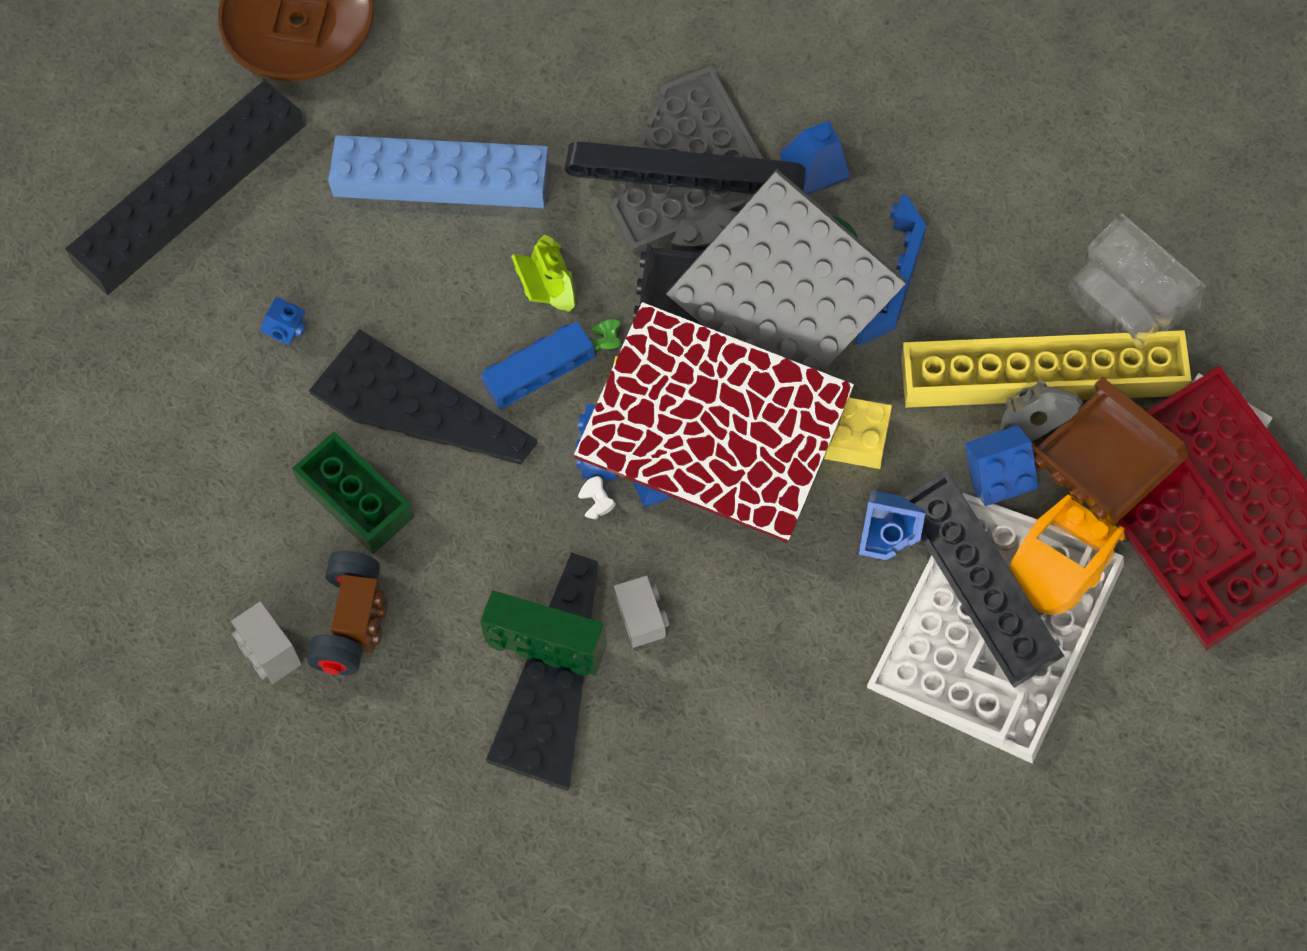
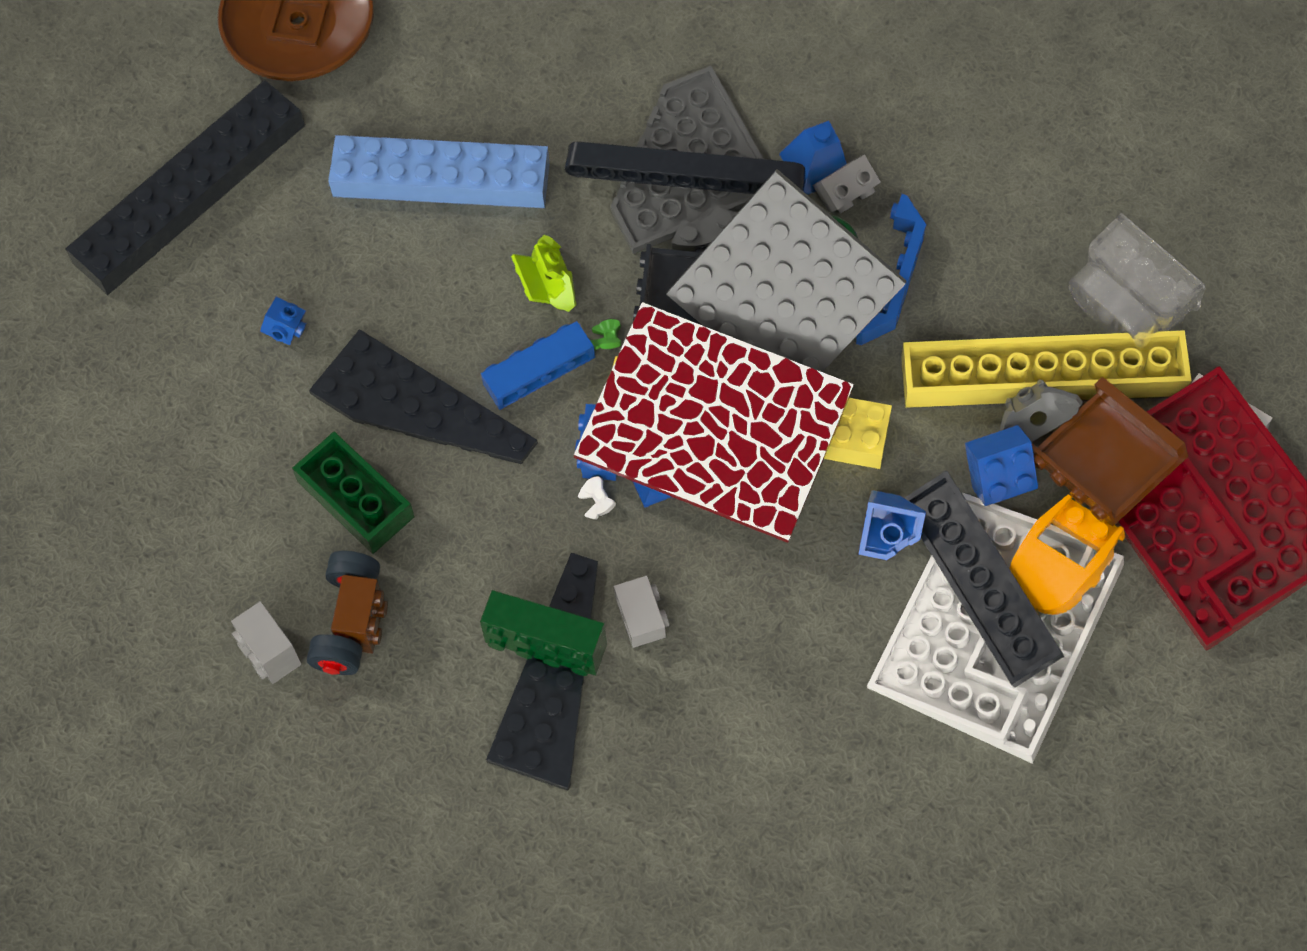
(846, 184): none -> light grey brick

